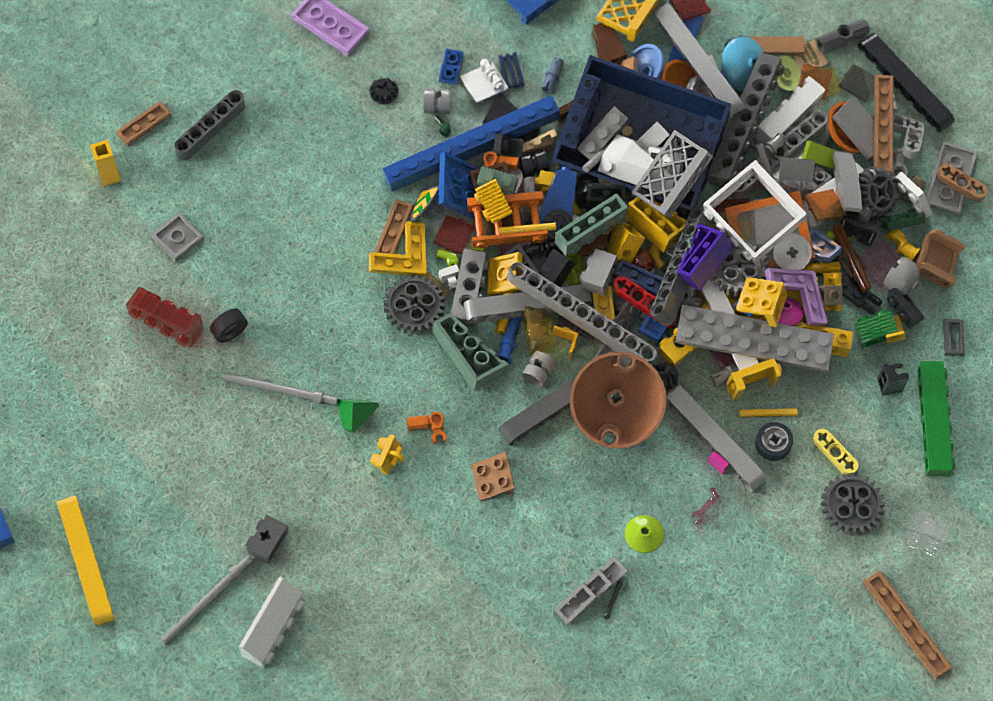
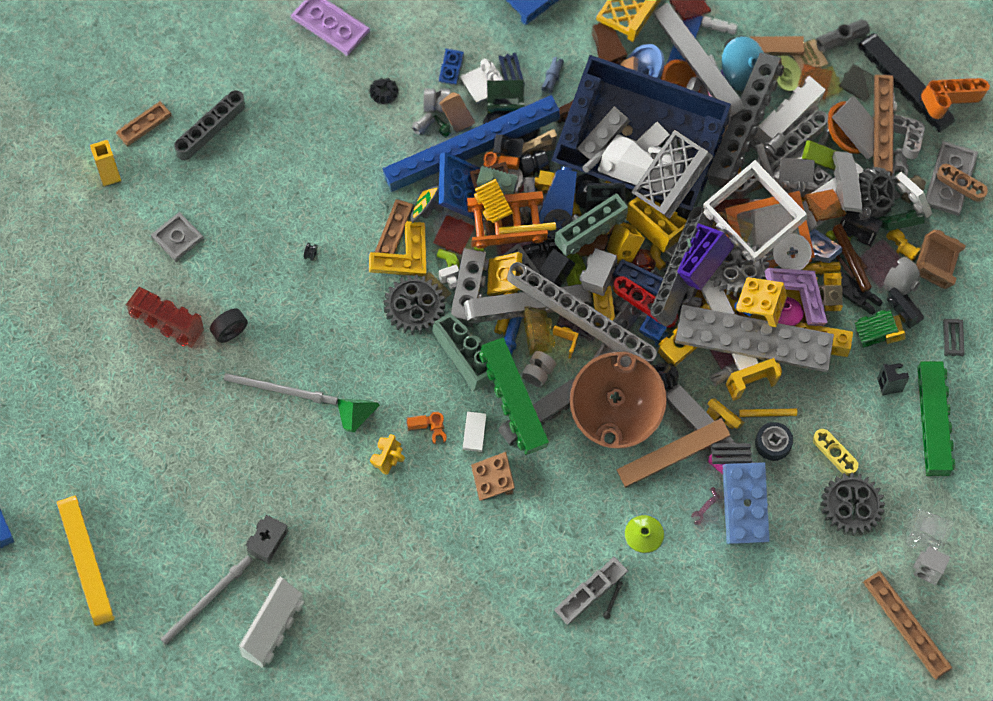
(310, 251): none -> black bush
(420, 126): none -> light grey pin
(457, 112): none -> medium nougat slope
(474, 431): none -> white tile
(504, 90): none -> dark green plate
(514, 396): none -> green brick
(673, 452): none -> medium nougat tile
(718, 410): none -> yellow hinge
(719, 25): none -> white axle
(731, 446): none -> dark grey tile
(742, 522): none -> medium blue brick
(931, 565): none -> light grey brick
(942, 93): none -> orange beam

